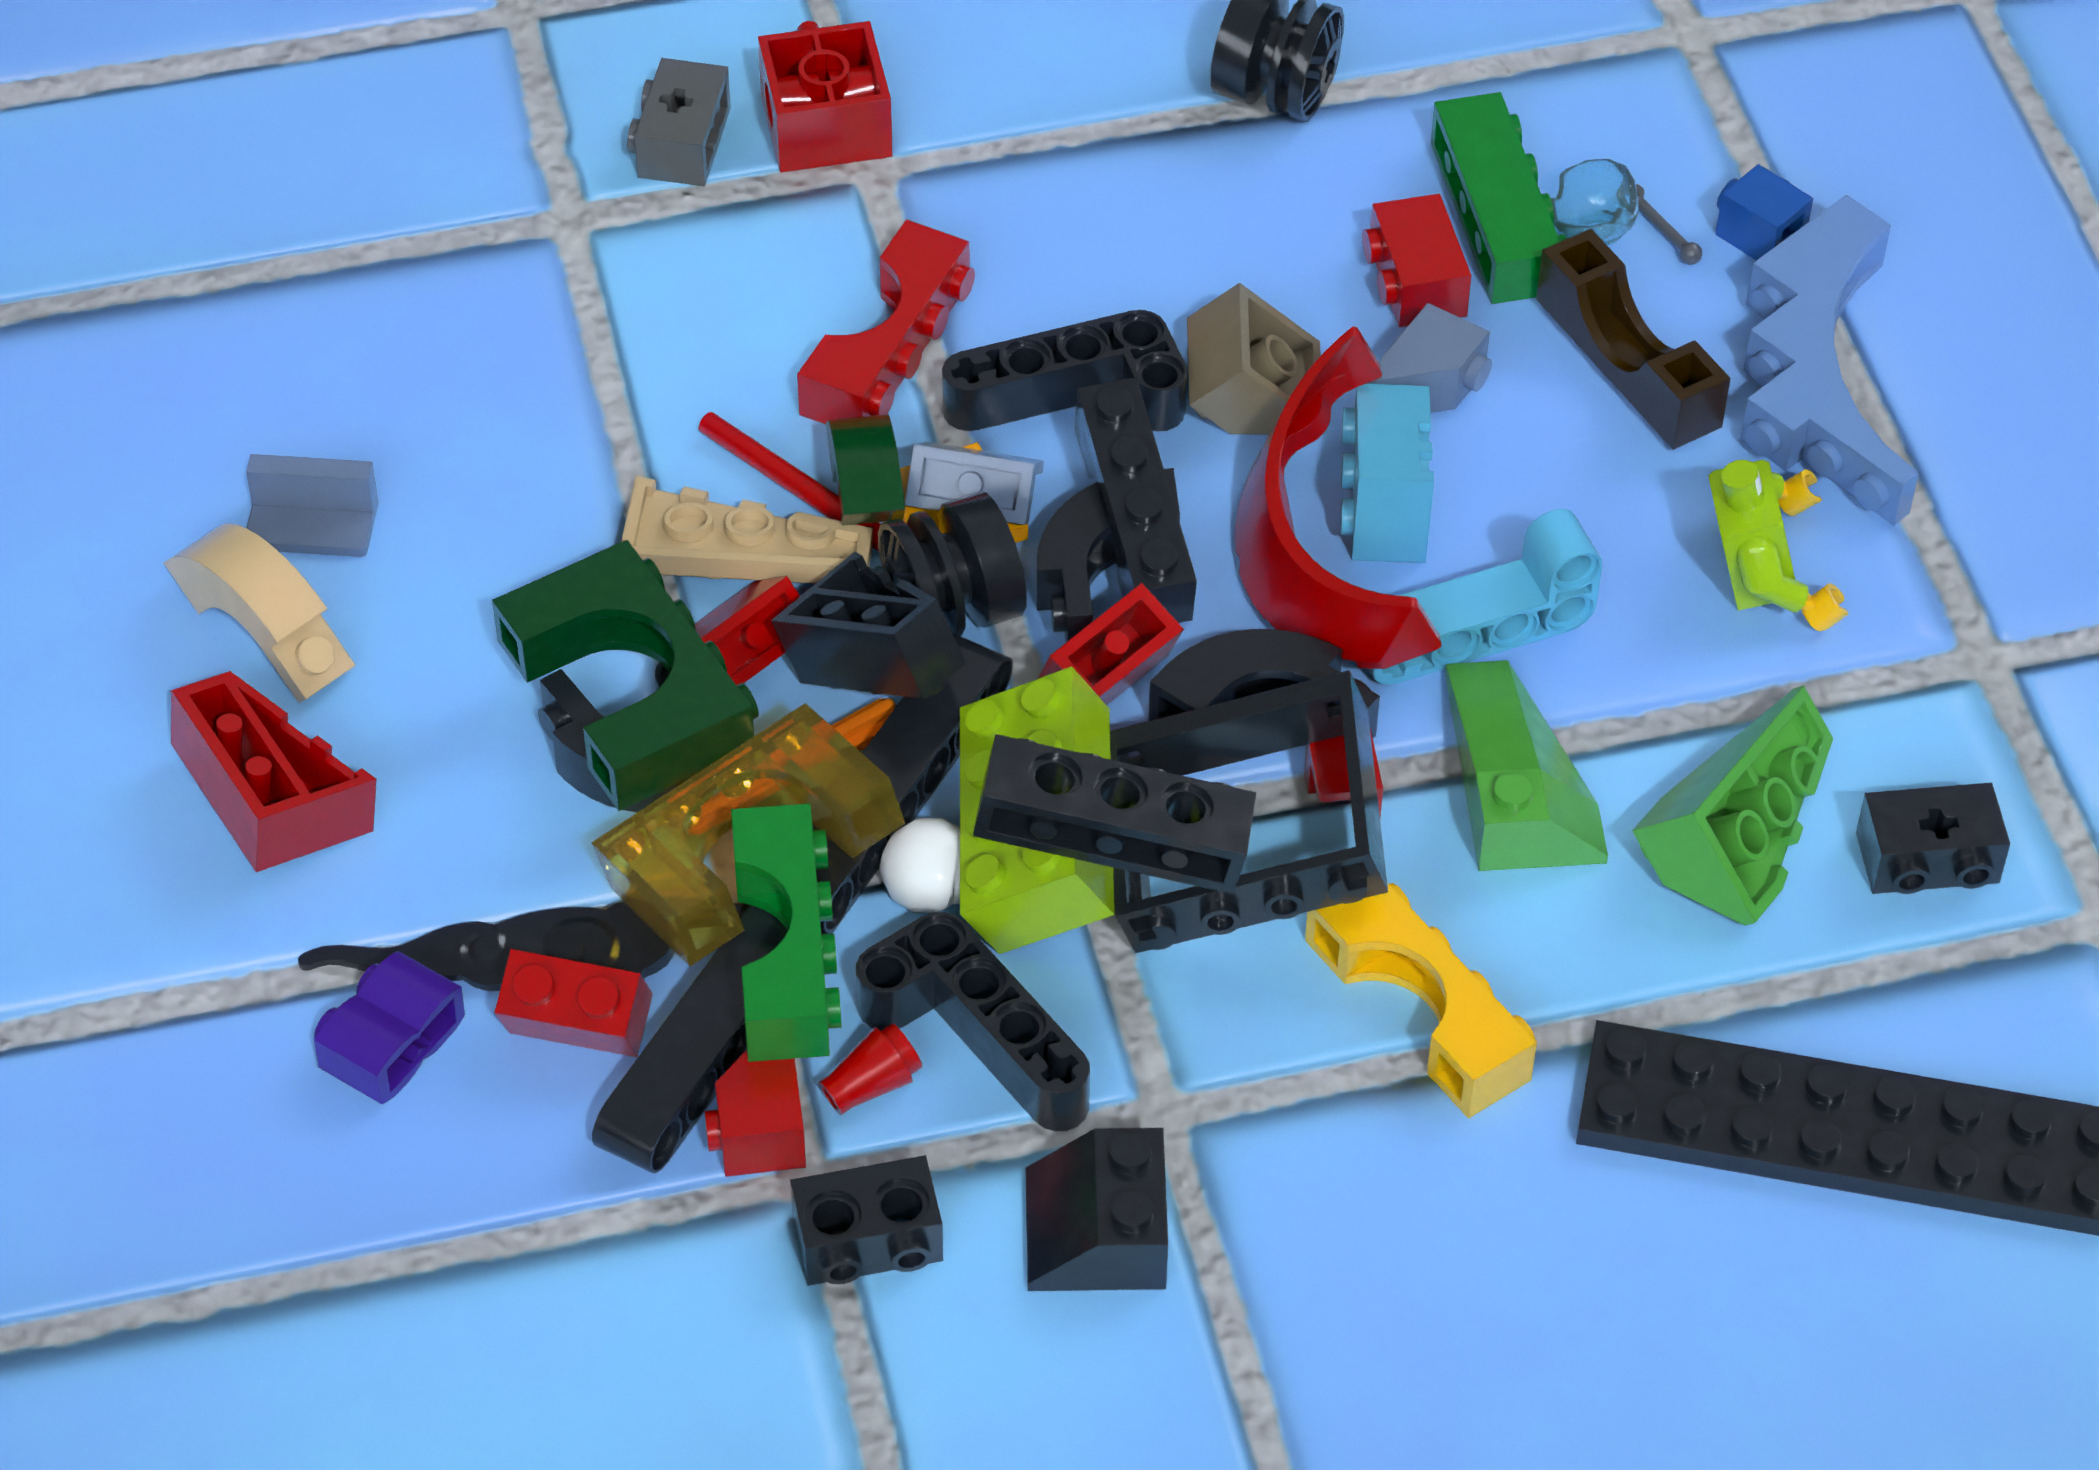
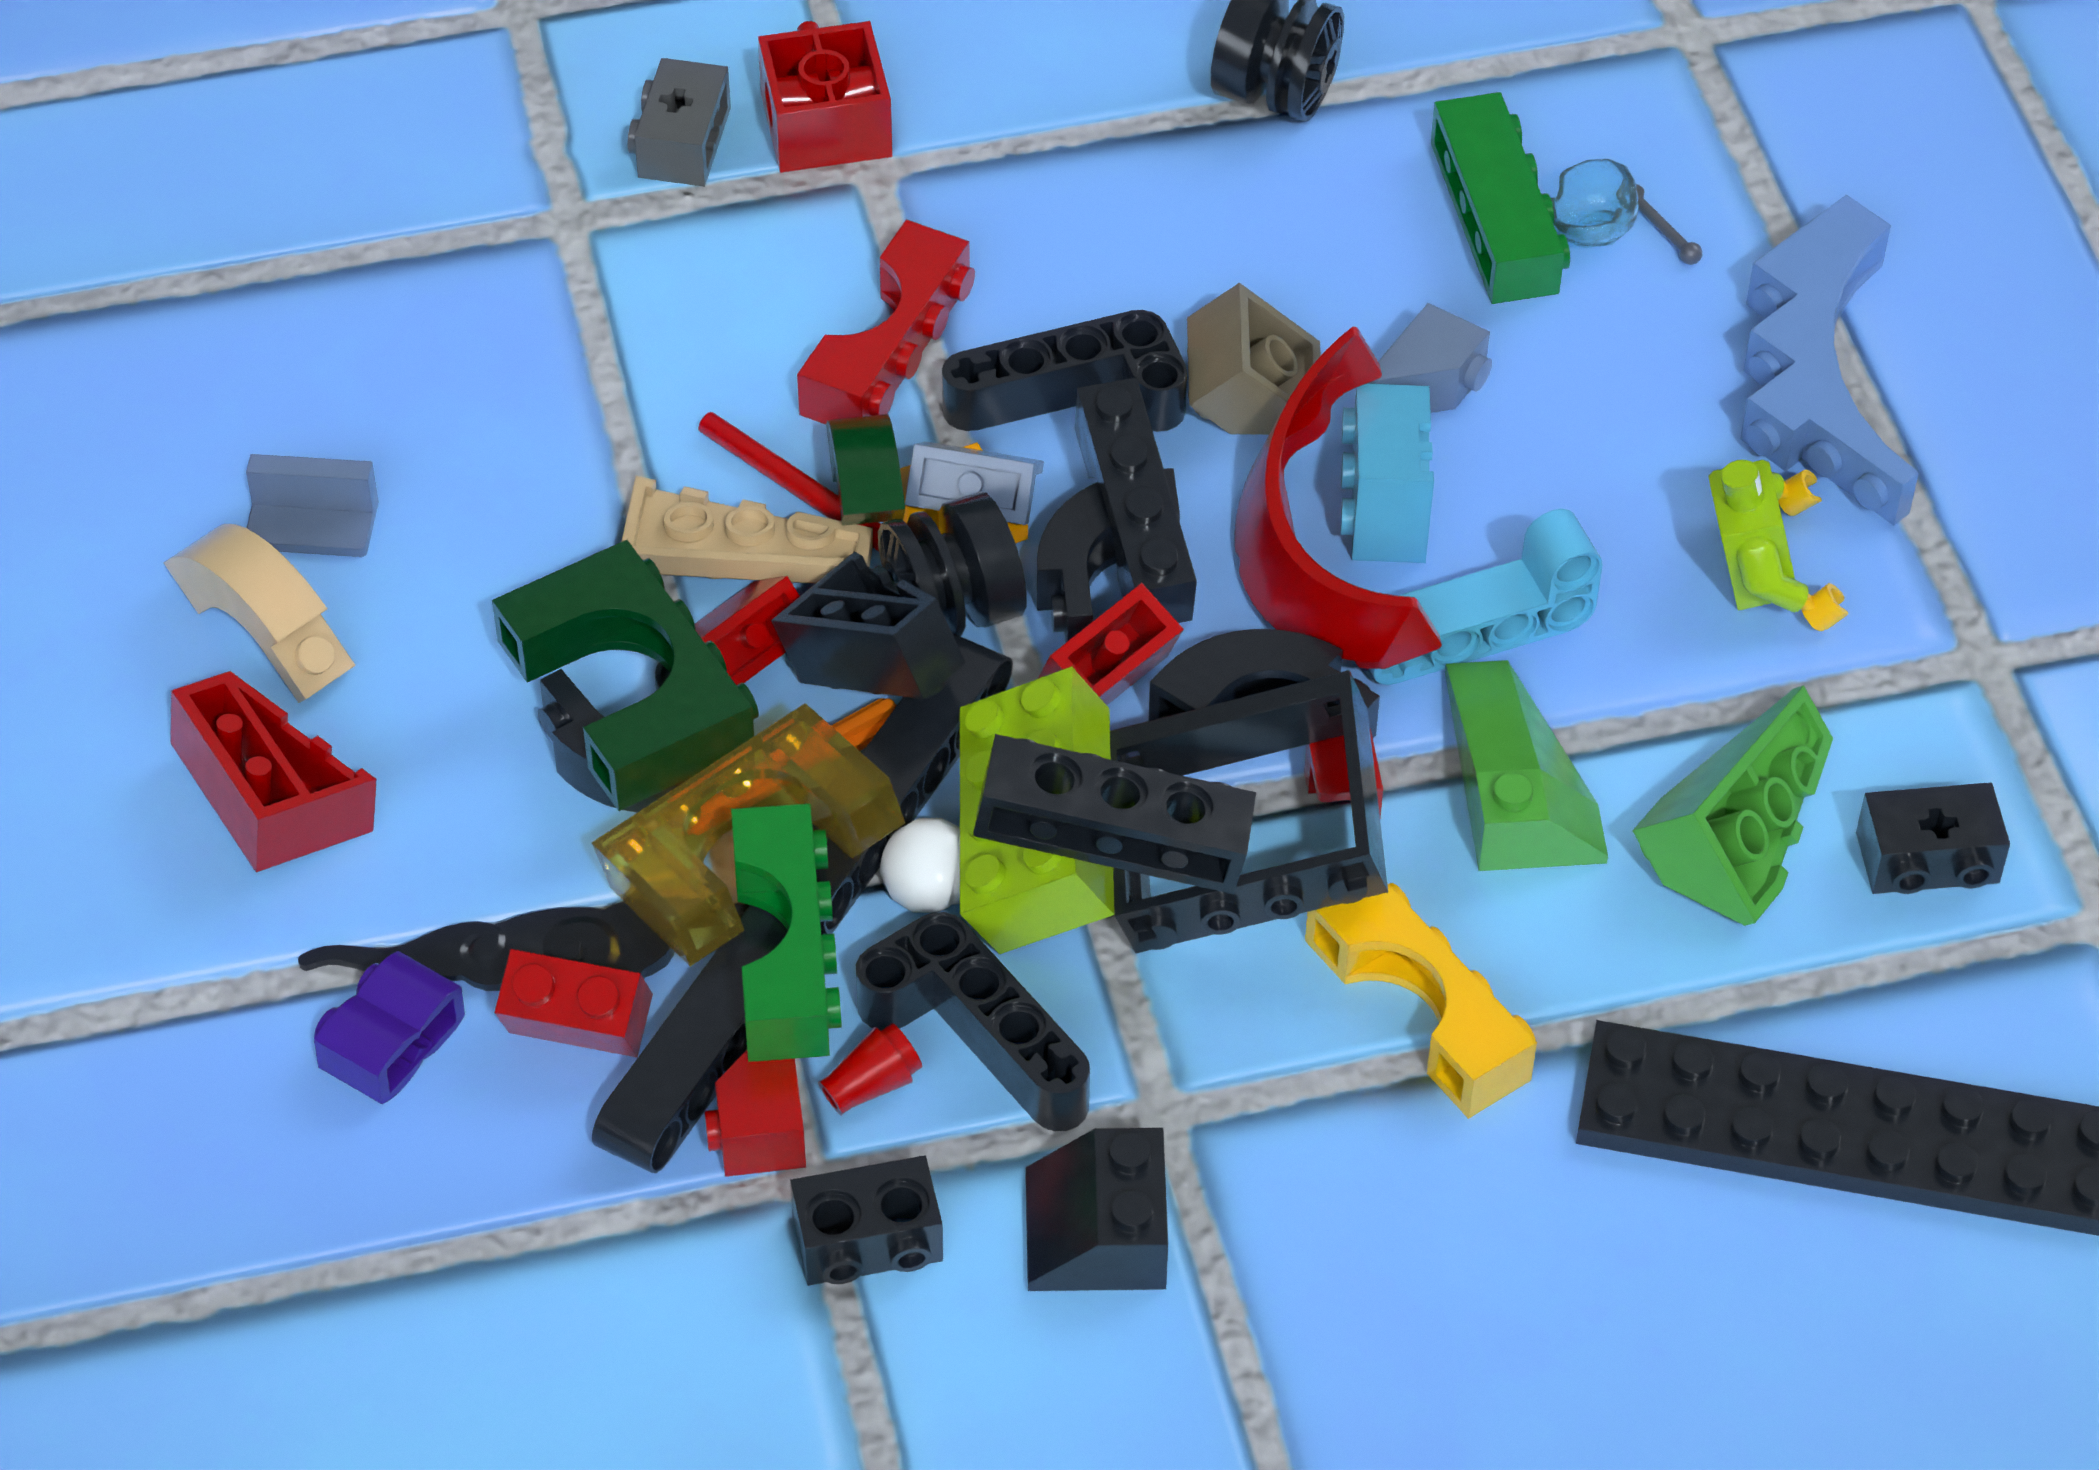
(1417, 257): red brick -> none
(1590, 298): dark brown arch -> none
(1760, 211): blue brick -> none

